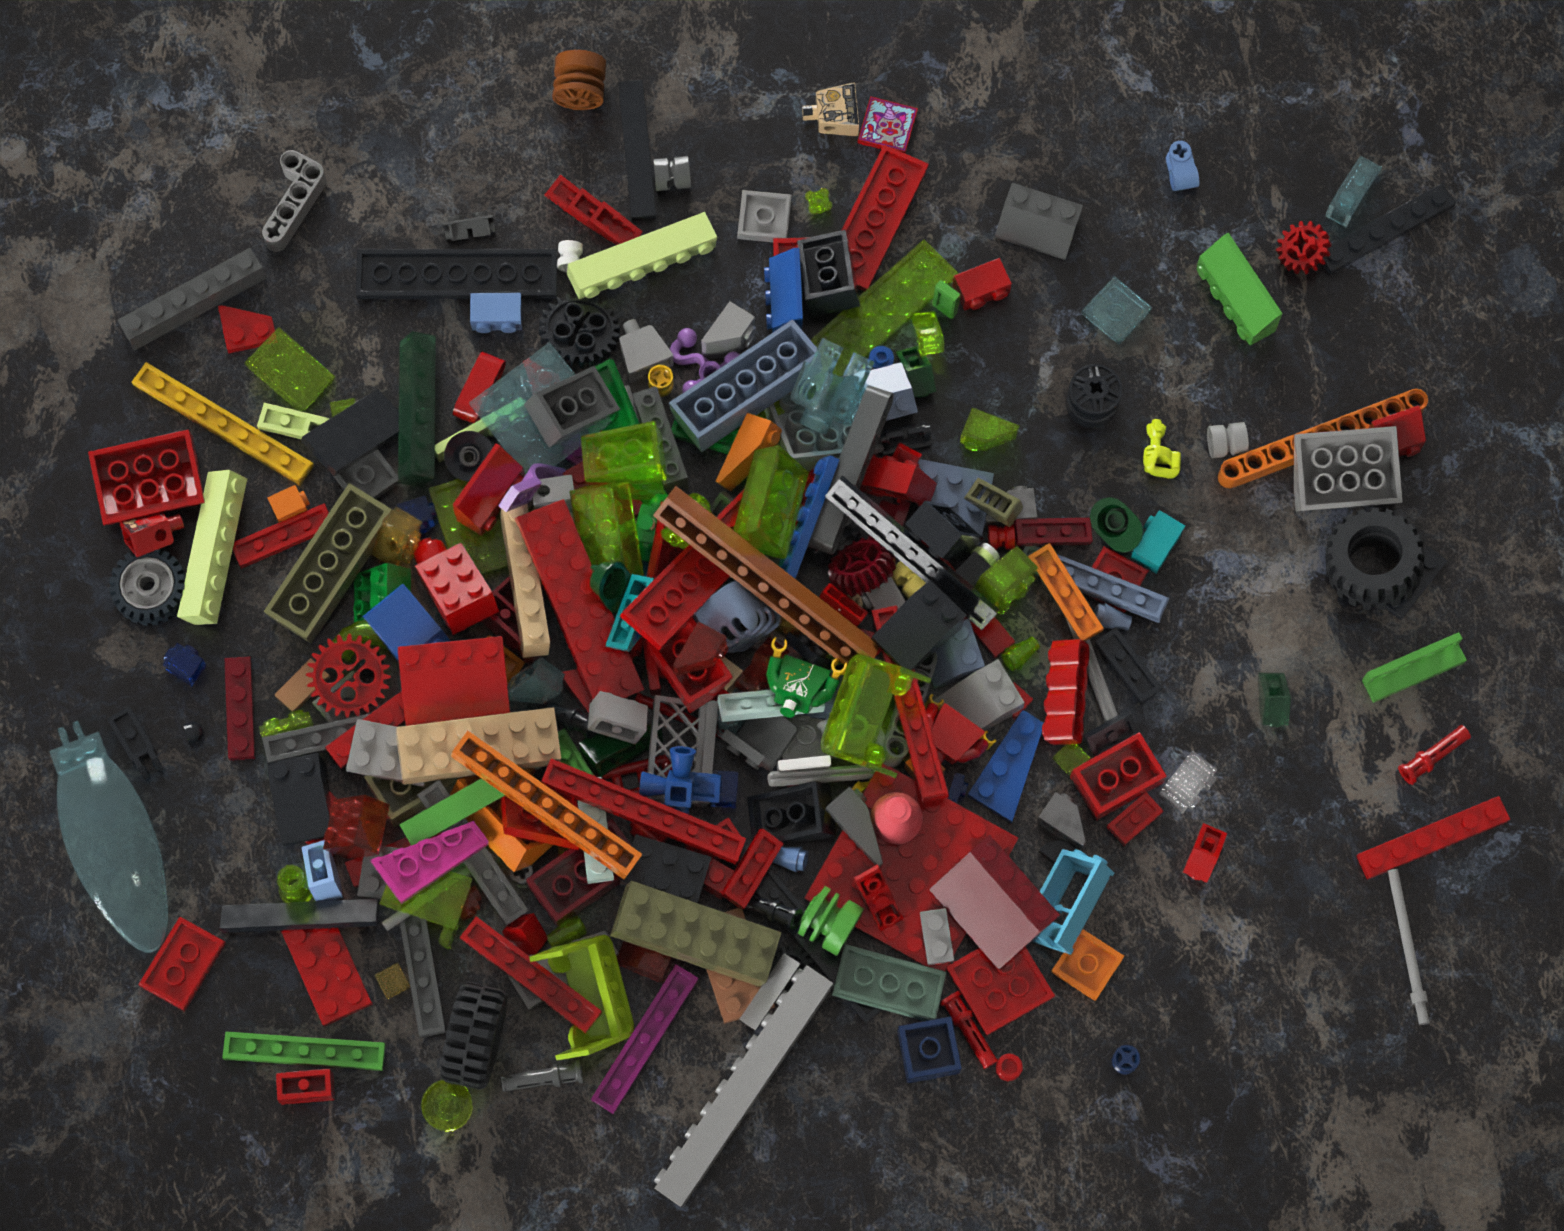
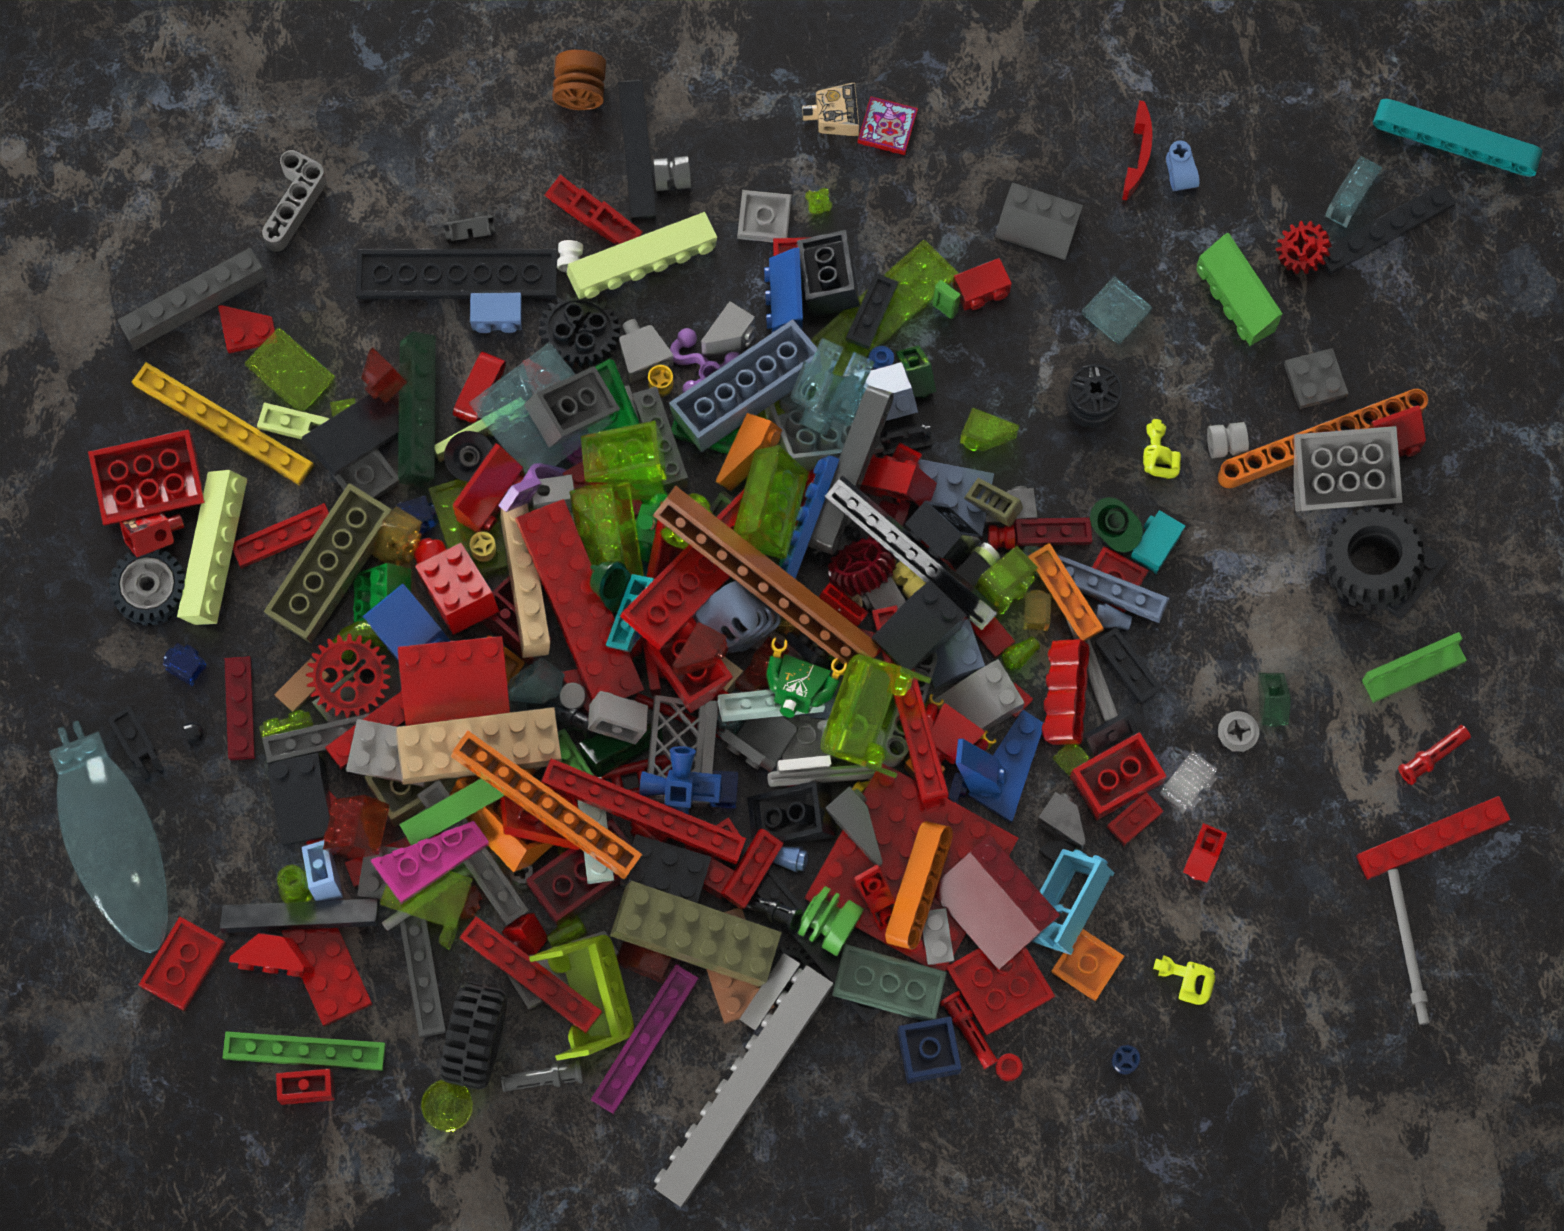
(272, 954): none -> red slope
(288, 503): orange brick -> none
(381, 377): none -> clear red slope
(392, 981): clear yellow tile -> none
(481, 541): none -> light yellow wheel
(573, 695): none -> light grey tile
(872, 311): none -> black plate
(881, 210): red plate -> none
(896, 818): coral cone -> none
(919, 885): none -> orange beam
(928, 335): clear neon green slope -> none
(979, 769): none -> blue slope
(1037, 610): none -> clear yellow brick
(1142, 126): none -> red slope
(1190, 973): none -> neon yellow piece
(1244, 722): none -> light grey gear
(1316, 378): none -> dark grey plate
(1457, 137): none -> teal beam

